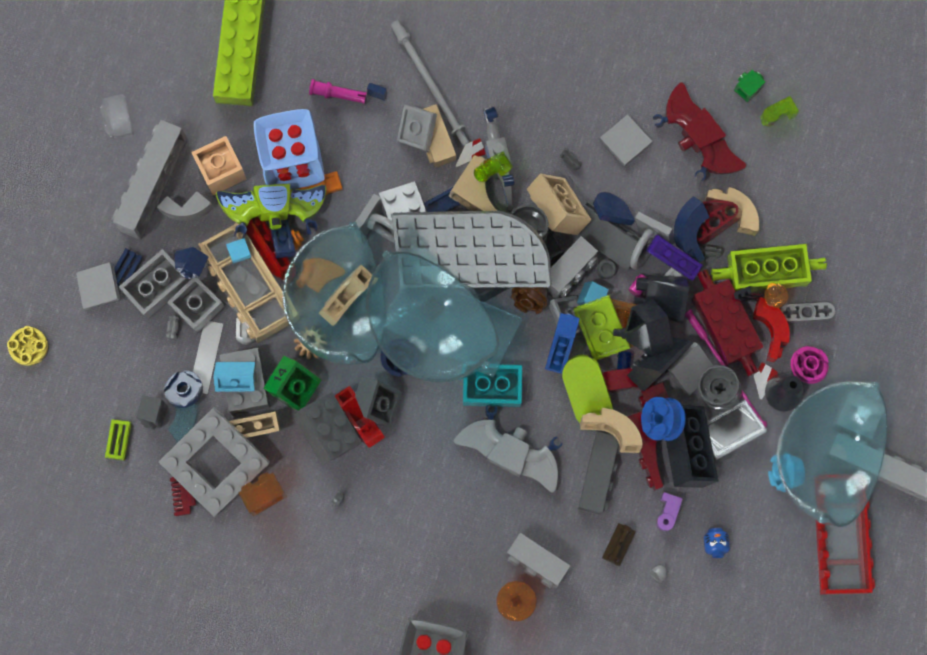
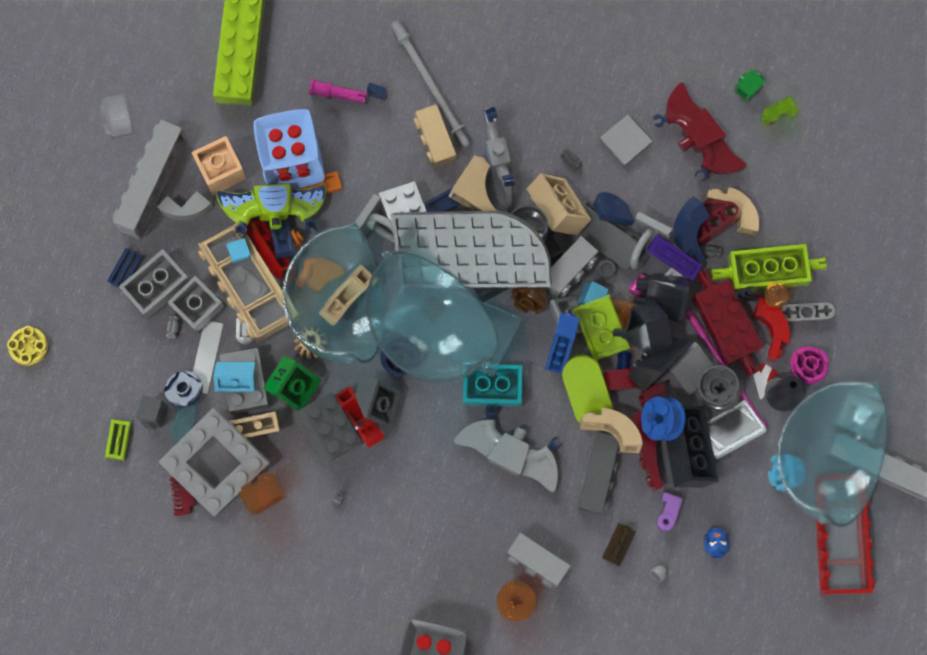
(98, 286): light grey tile -> none
(190, 262): dark blue slope -> none
(416, 127): light grey tile -> none
(471, 149): white sticker -> none
(494, 164): clear neon green leg -> none

